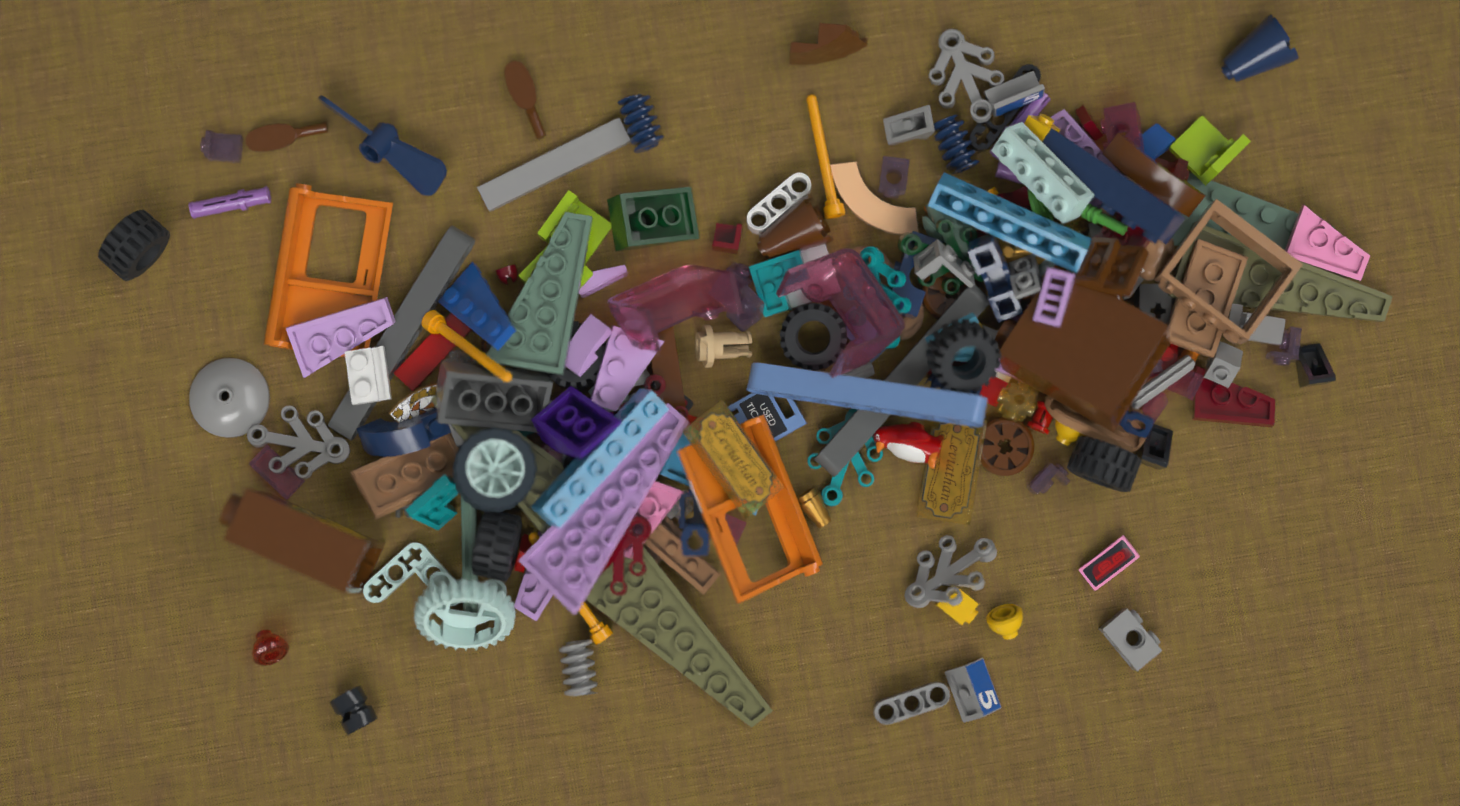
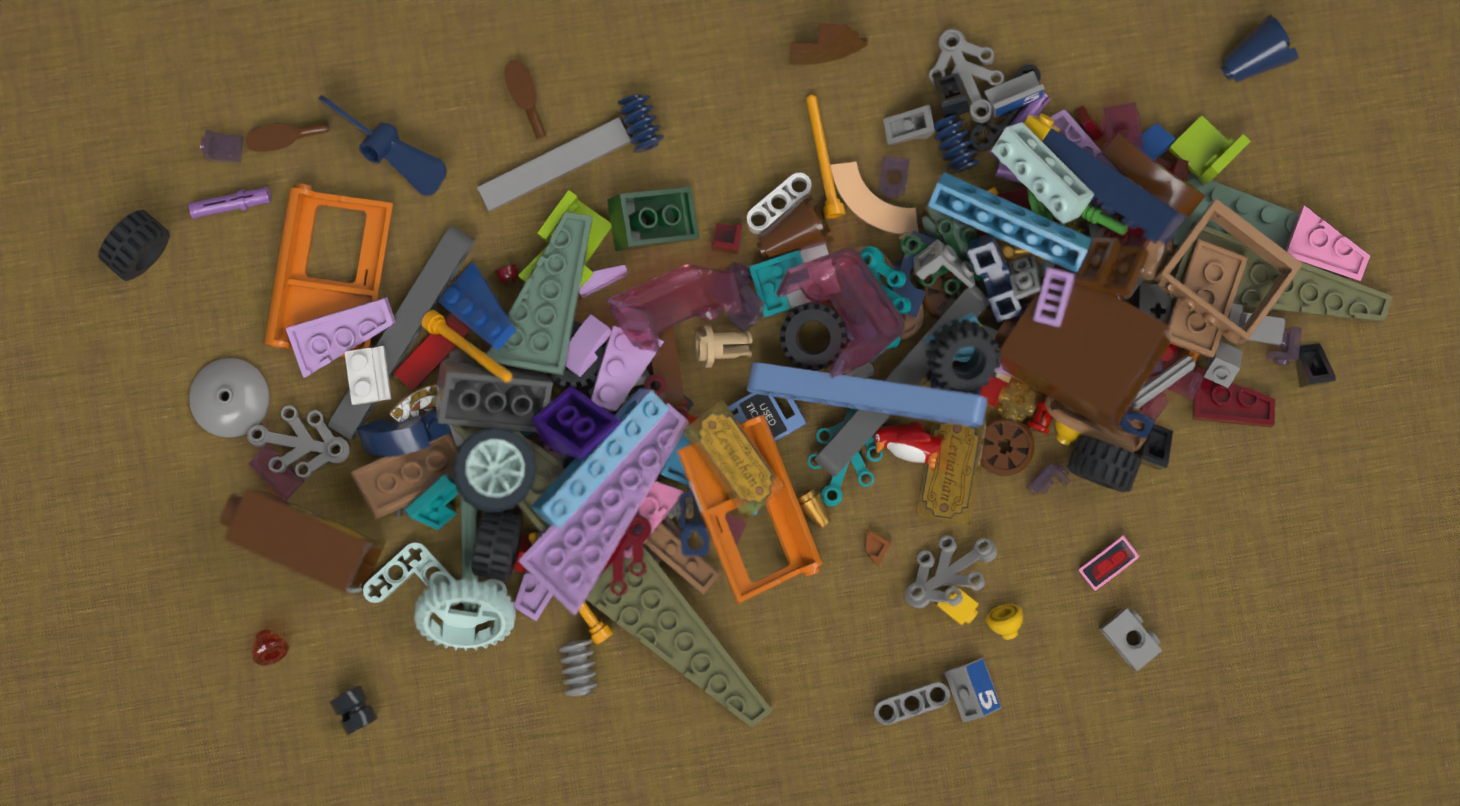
(876, 546): none -> dark orange tile
(951, 95): none -> black slope

